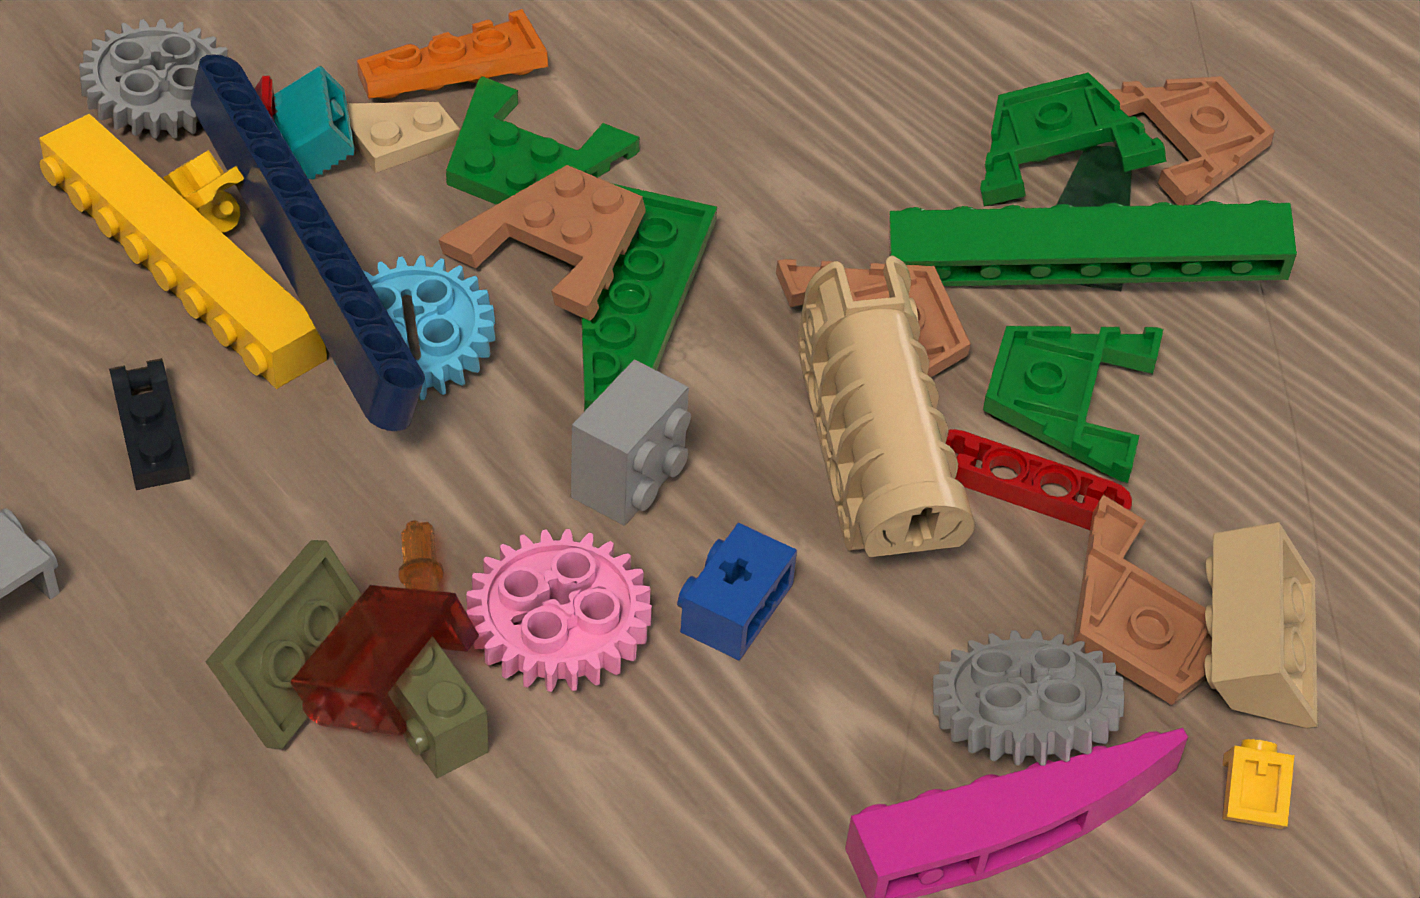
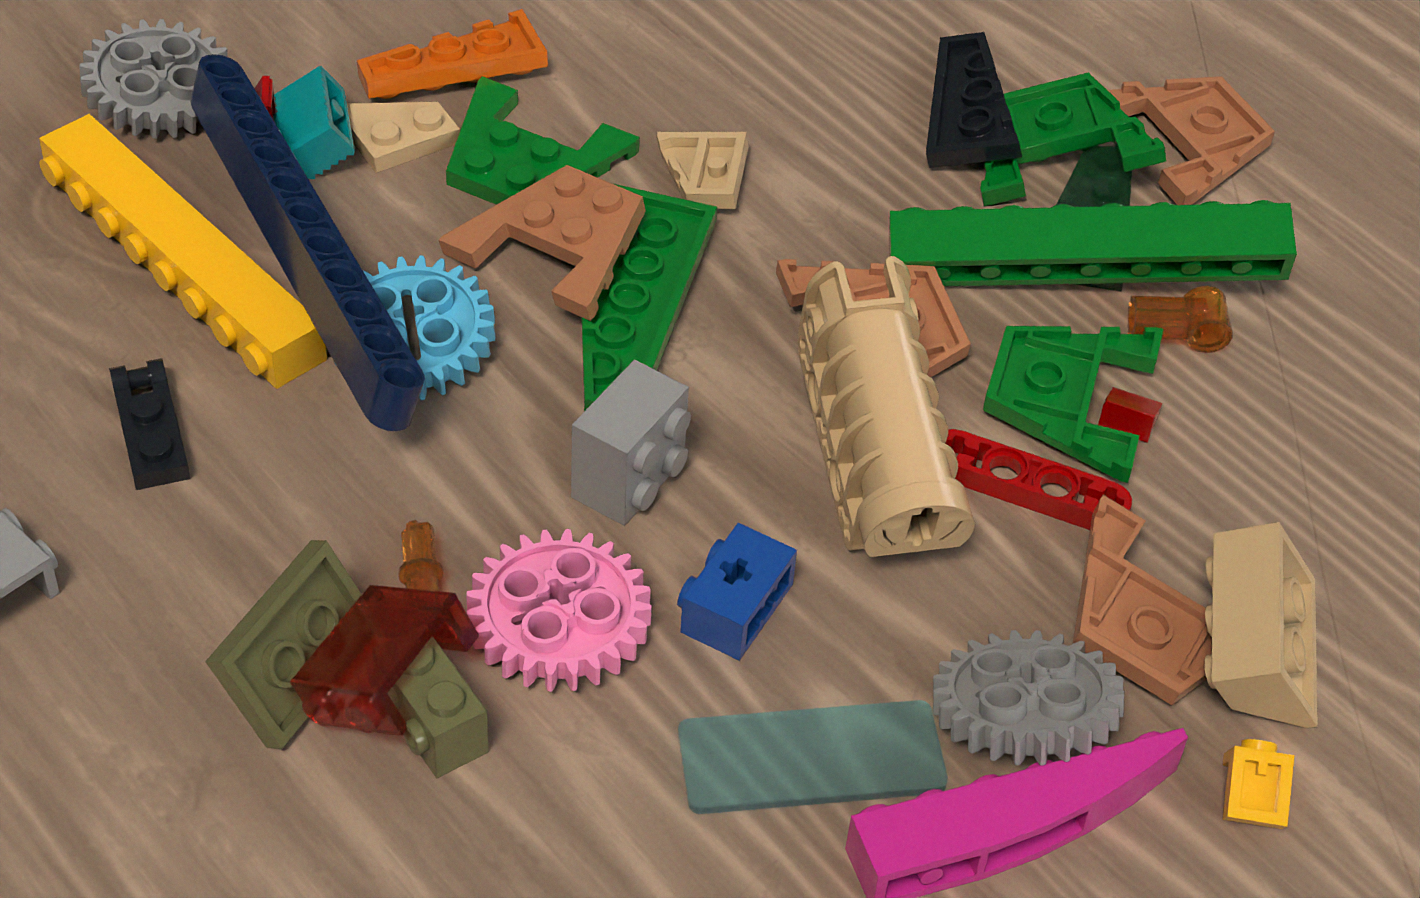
(203, 186): yellow hips -> none
(706, 164): none -> tan wing
(810, 756): none -> clear light blue piece
(968, 106): none -> black wing
(1130, 413): none -> red slope
(1196, 317): none -> clear orange piece

